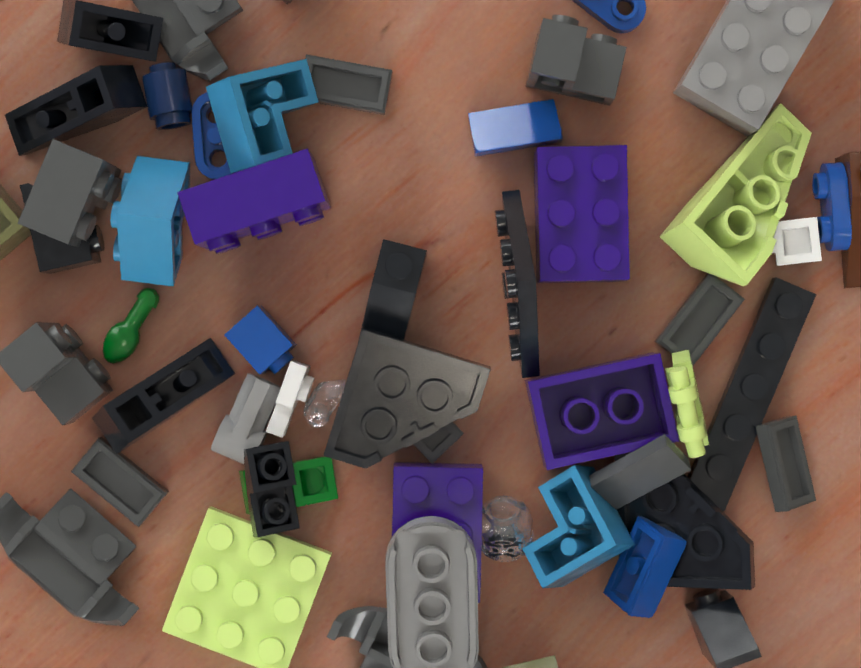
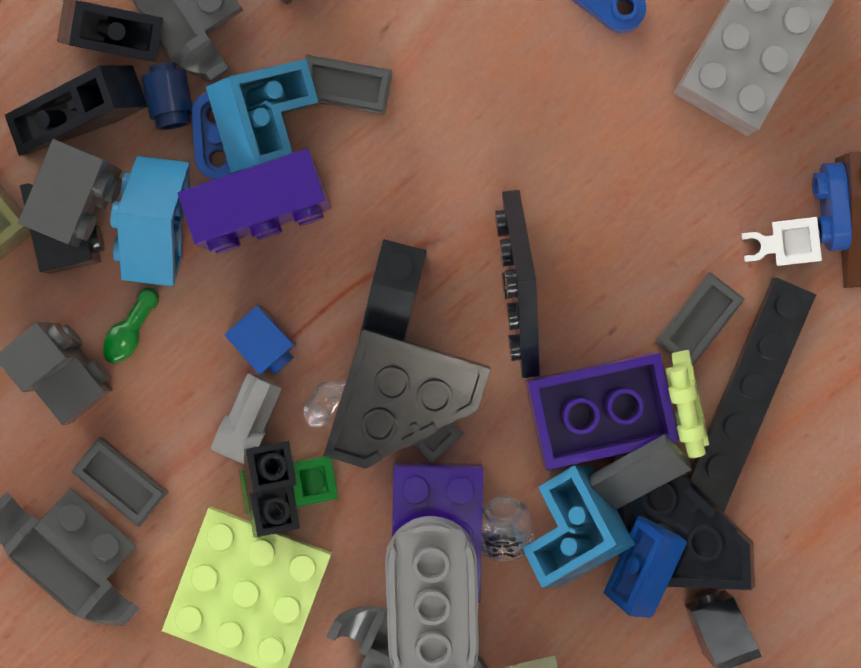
(162, 395): black slope -> none
(294, 387): white plate -> none
(515, 127): slope -> none
(574, 64): dark grey brick -> none
(581, 214): dark purple brick -> none
(736, 213): yellowish green wedge -> none
(785, 463): dark grey tile -> none

